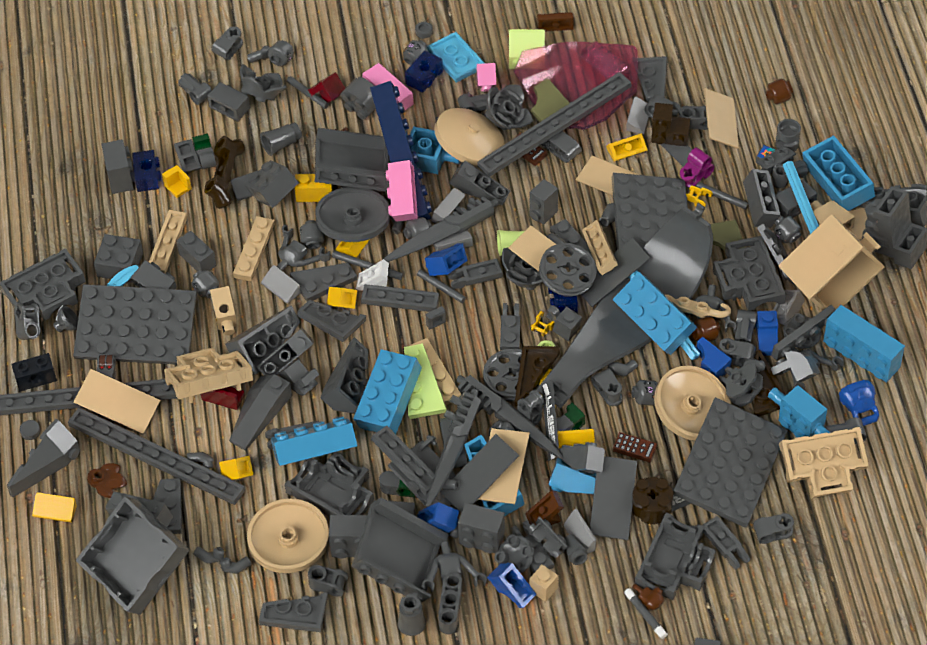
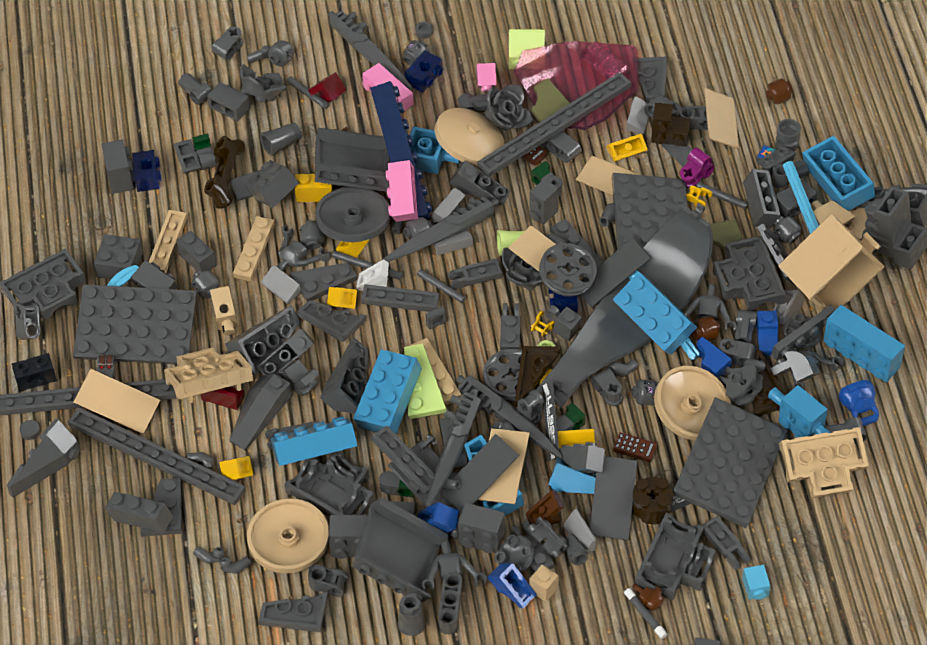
(54, 507): yellow slope -> none
(66, 319): dark grey piece -> none
(108, 480): reddish brown plate -> none
(132, 555): dark grey tile -> none
(176, 181): yellow panel -> none
(358, 40): none -> dark grey piece
(359, 97): dark grey brick -> none
(446, 260): blue arch -> none
(456, 55): medium azure tile -> none
(543, 172): none -> leg
(555, 21): reddish brown panel -> none
(599, 247): tan plate -> none
(699, 309): tan piece -> none
(756, 582): none -> medium azure brick
(773, 529): dark grey piece -> none

